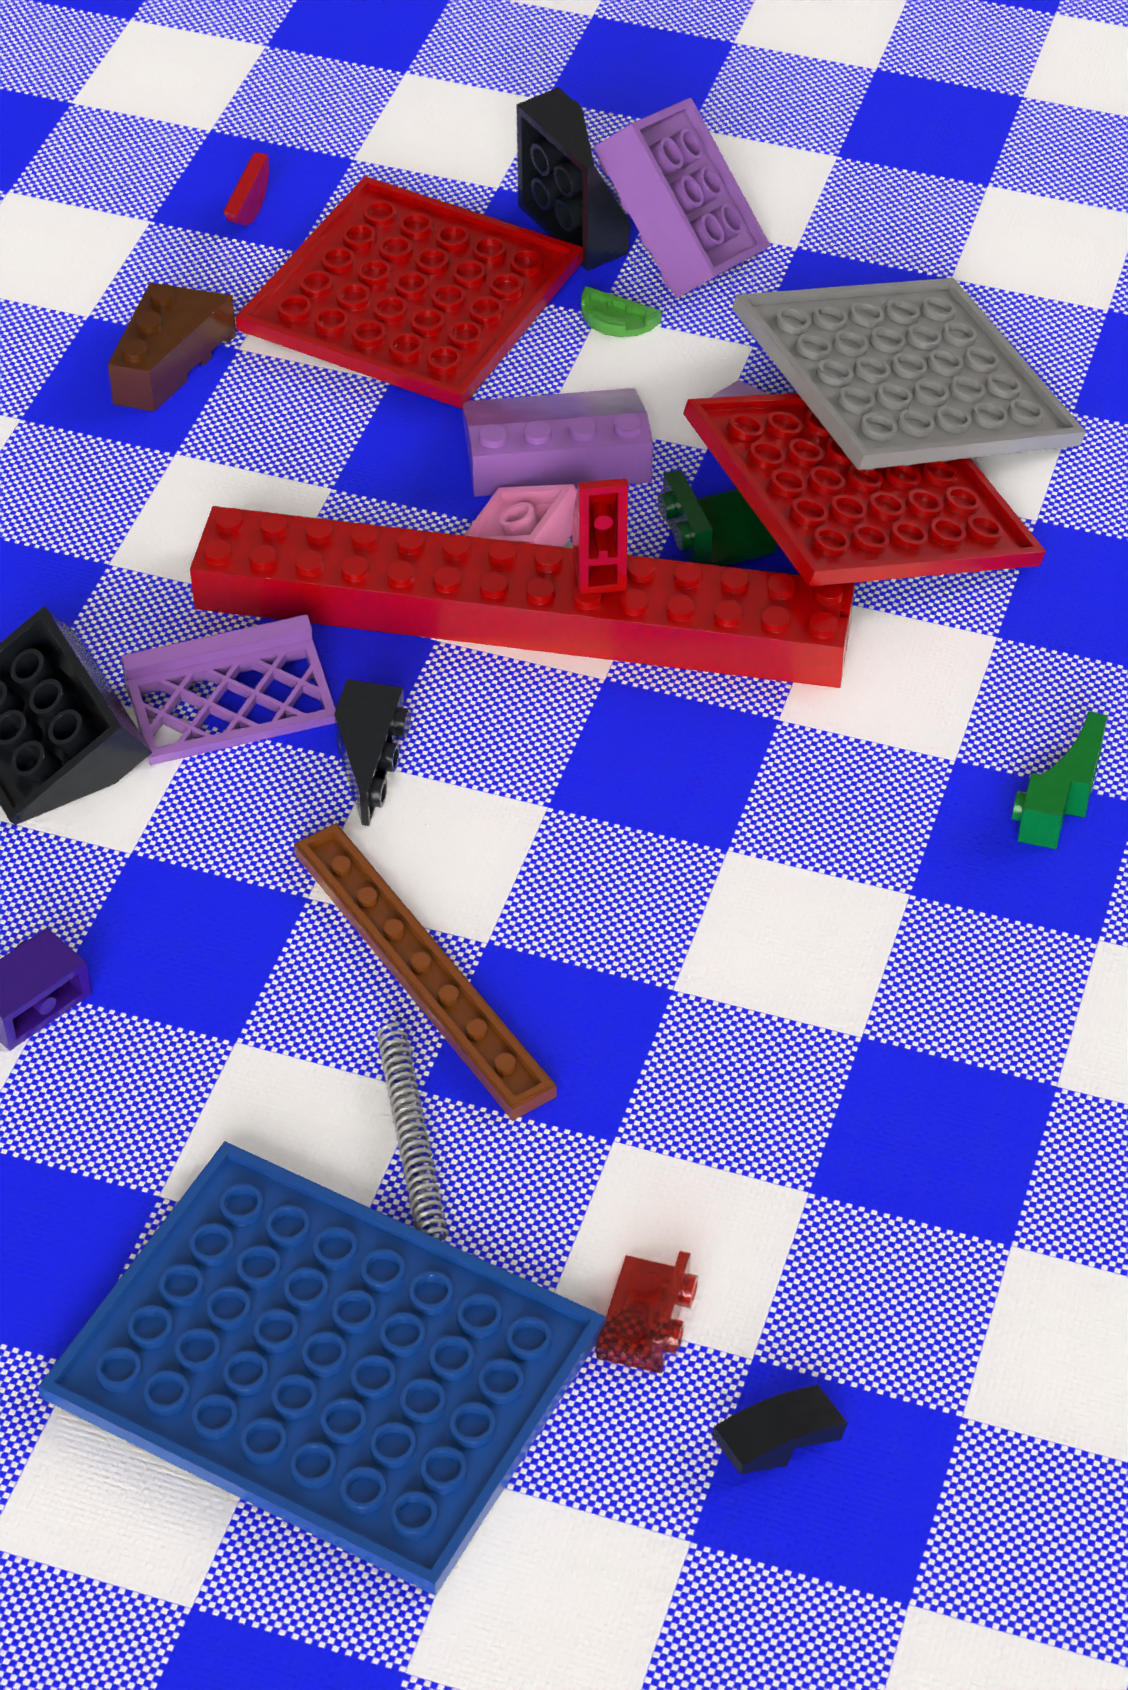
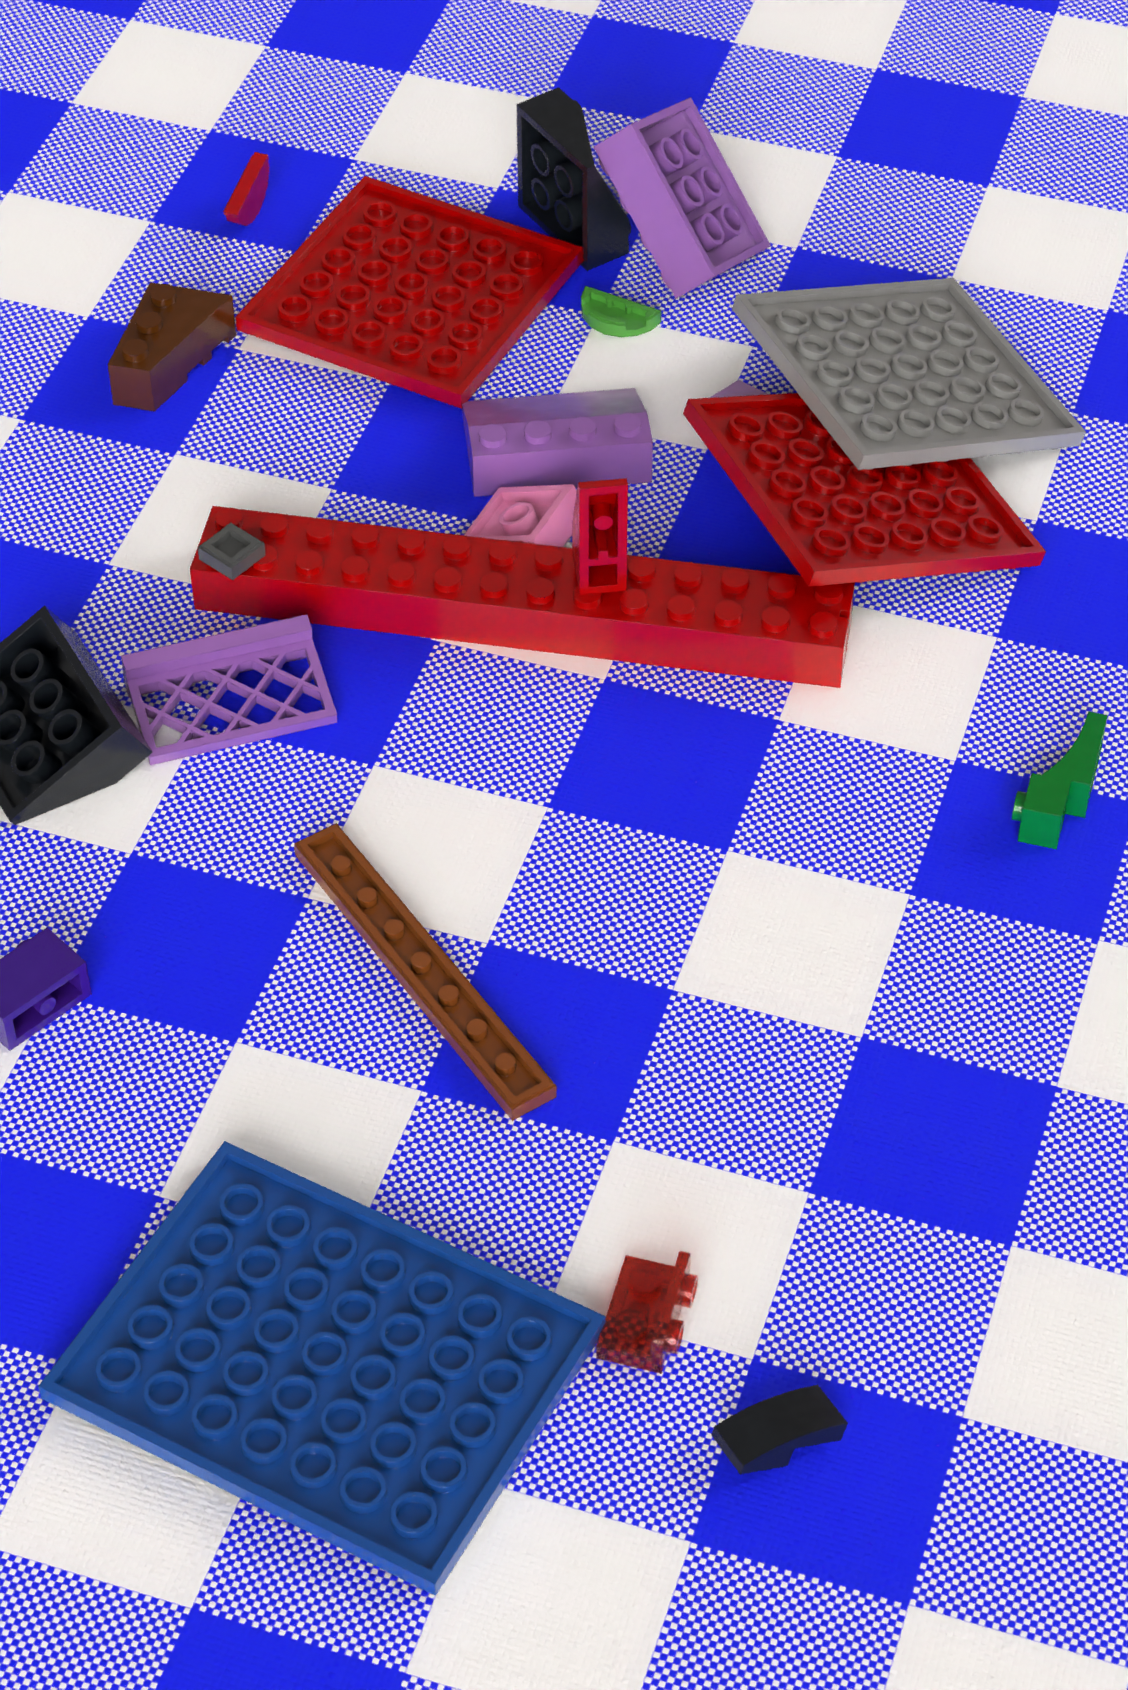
(231, 551): none -> dark grey tile
(367, 736): black slope -> none
(397, 1119): light grey piece -> none
(715, 527): dark green bracket -> none

